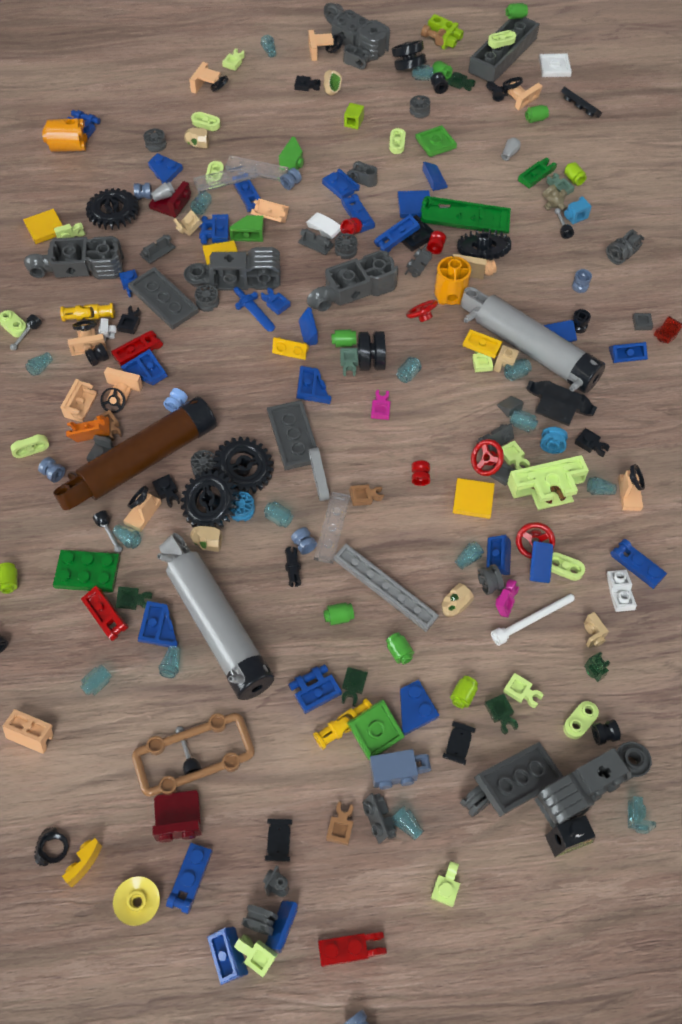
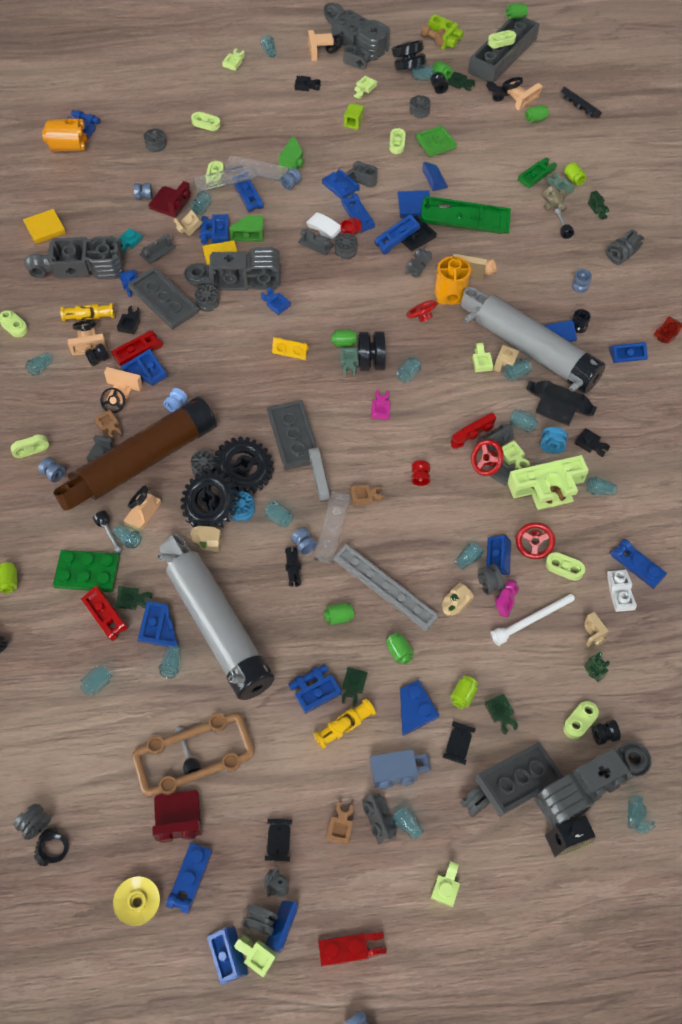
(28, 731): light nougat hinge -> none
(32, 322): hinge -> none
(32, 821): none -> dark grey wheel
(67, 231): yellowish green plate -> none
(78, 401): light nougat hinge -> none
(87, 430): orange hinge -> none
(88, 853): yellow slope -> none
(95, 215): black gear -> none
(107, 330): white tile -> none
(129, 239): none -> teal plate
(162, 192): light grey cone -> none
(164, 168): blue wing -> none
(165, 489): black plate -> none
(197, 137): tan rock -> none
(204, 74): light nougat piece -> none
(248, 302): blue sword -> none
(270, 210): light nougat hinge -> none
(308, 327): blue slope -> none
(311, 386): blue wing -> none
(332, 82): tan rock -> none
(356, 280): dark grey brick -> none
(365, 84): none -> yellowish green plate
(375, 729): bright green plate -> none
(436, 242): red wheel -> none
(473, 430): none -> red hinge
(473, 498): yellow tile -> none
(482, 343): yellow panel -> none
(483, 243): black gear -> none
(510, 404): dark grey slope -> none
(511, 147): light grey cone -> none
(519, 689): yellowish green plate -> none
(541, 562): blue slope -> none
(555, 65): white tile -> none
(578, 210): dark azure brick -> none
(596, 203): none -> clear green plate
(630, 488): light nougat piece -> none
(642, 321): dark grey tile -> none

